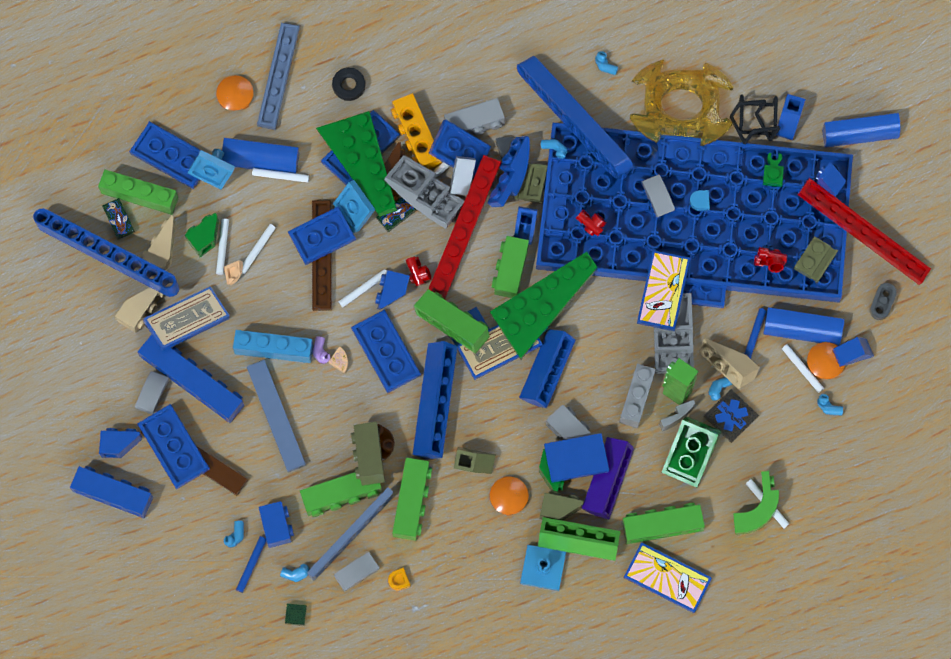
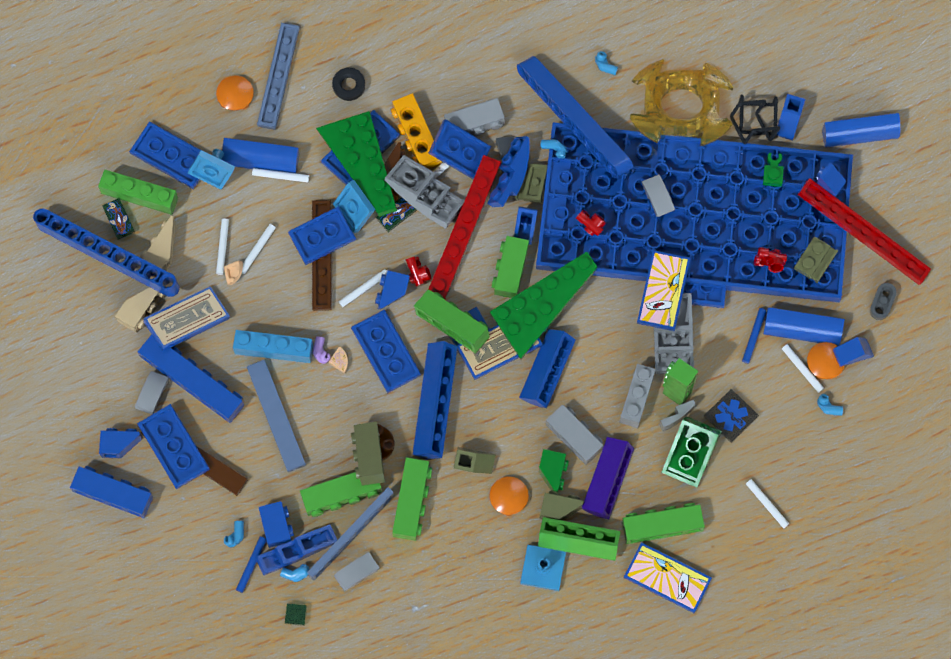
(203, 236): green slope -> none
(296, 550): none -> blue slope
(398, 580): light orange tile -> none
(462, 175): tile -> none
(576, 457): blue tile -> none
(700, 200): dark azure tile -> none
(716, 388): dark azure arm -> none
(732, 364): tan slope -> none
(760, 516): bright green arch -> none

